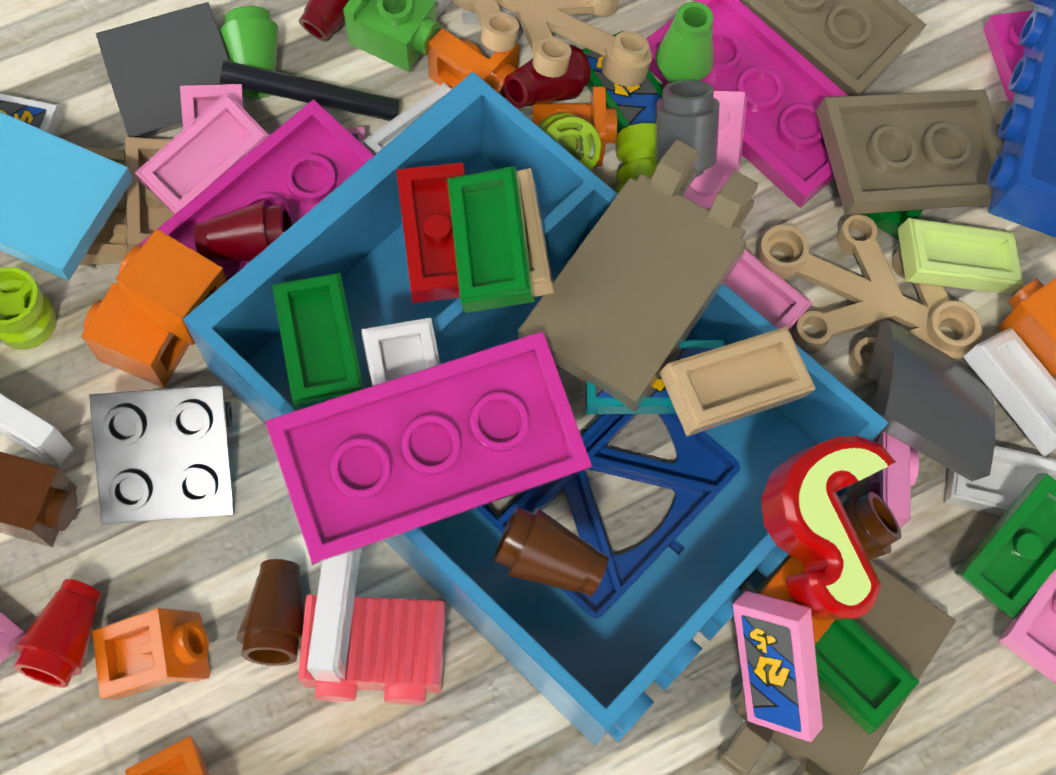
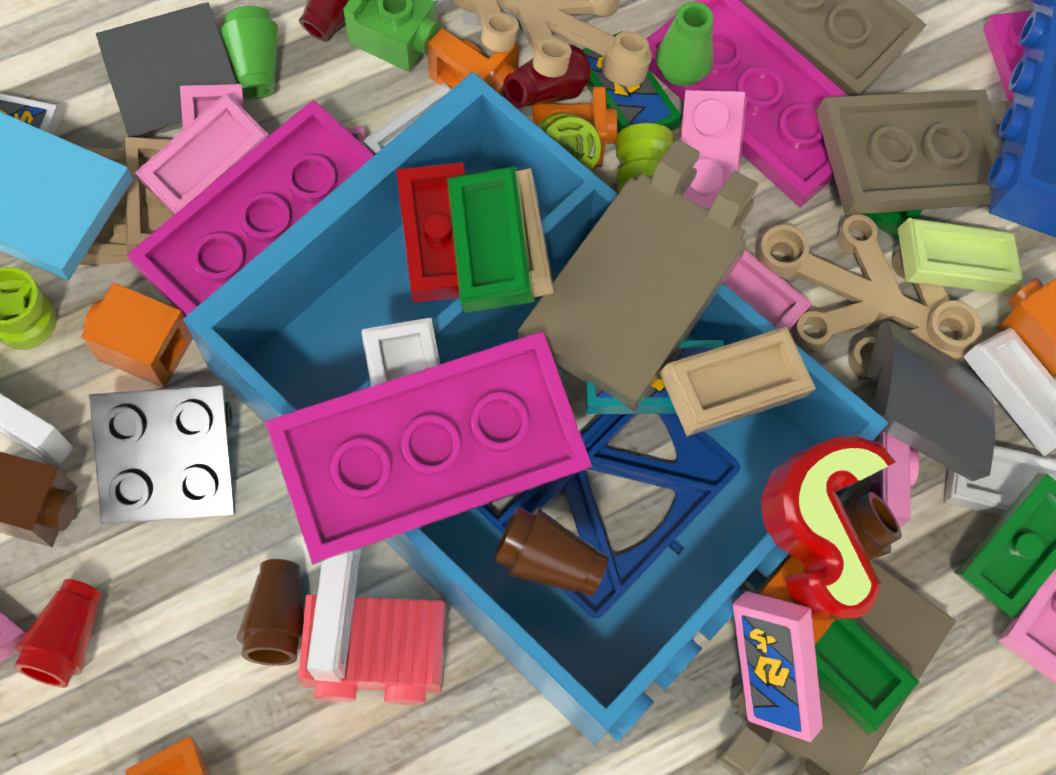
(150, 652): orange bracket -> none
(167, 281): orange brick -> none
(242, 232): dark red cone -> none
(306, 90): black bar -> none
(317, 340): green tile -> none
(691, 116): dark grey brick -> none

